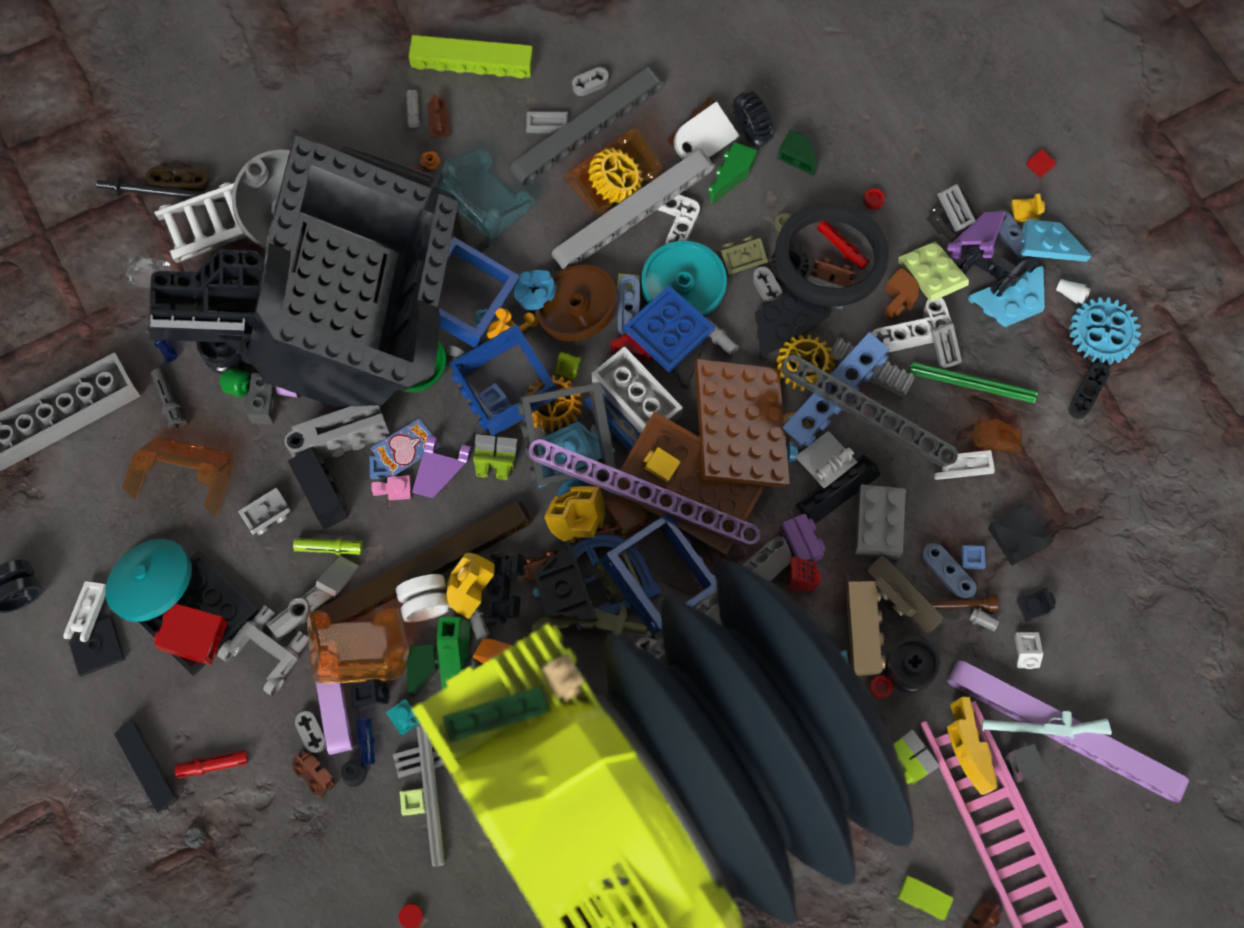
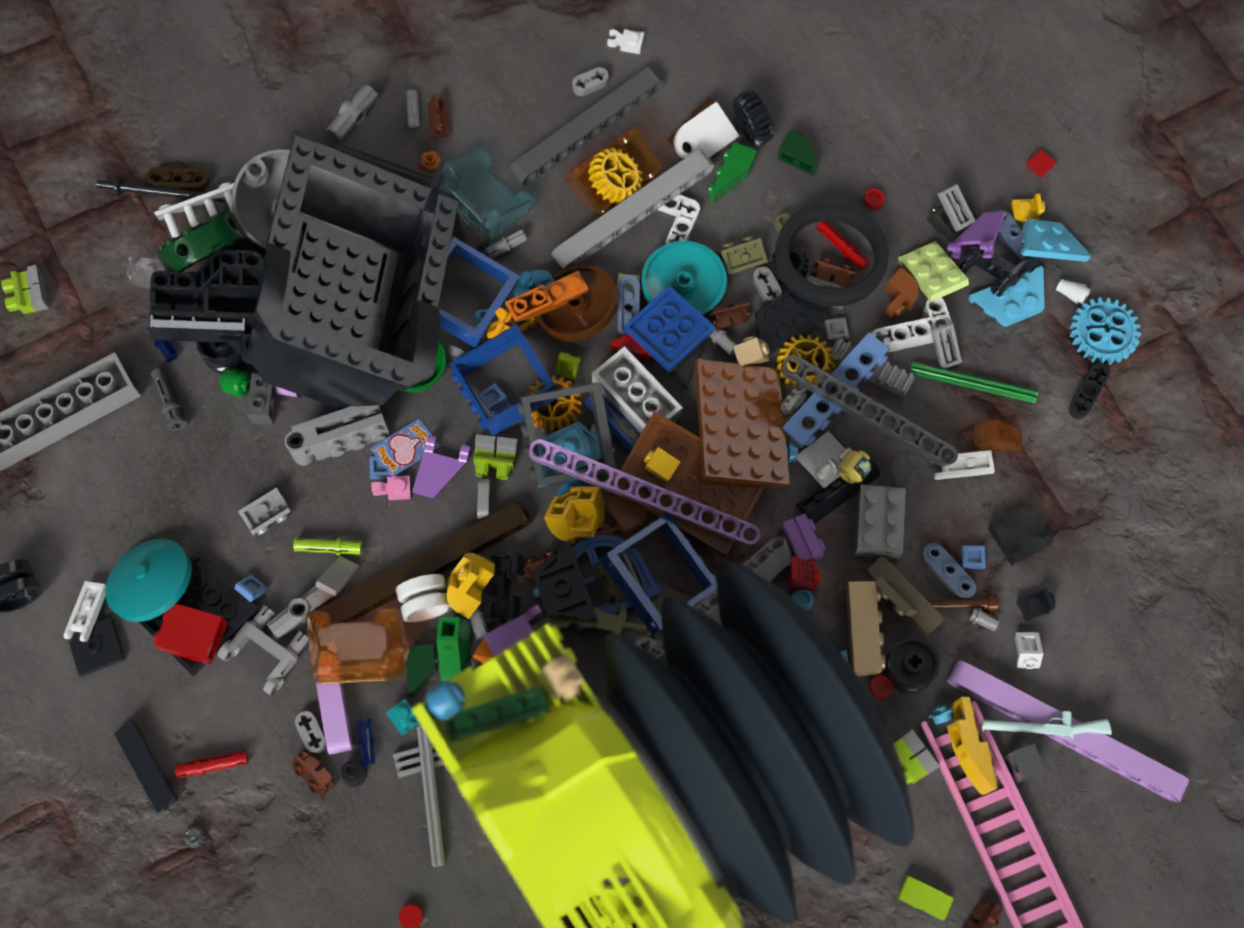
(28, 291): none -> hips
(200, 242): none -> dark green brick
(211, 464): clear orange windscreen -> none
(250, 588): none -> medium blue tile
(319, 488): black brick -> none
(352, 113): none -> light grey piece
(369, 693): black bracket -> none
(412, 802): yellowish green tile -> none
(445, 700): none -> dark azure head
(471, 56): lime brick -> none
(484, 498): none -> light grey beam
(506, 244): none -> light grey axle
(513, 631): none -> medium lavender flag
(545, 121): light grey tile -> none
(546, 298): none -> orange slope
(629, 41): none -> white plate
(736, 312): none -> copper hinge
(752, 351): none -> tan brick
(794, 400): none -> light grey gear
(803, 598): none -> dark azure plate
(836, 329): none -> light grey tile
(854, 466): none -> light yellow head
(941, 714): none -> medium azure plate

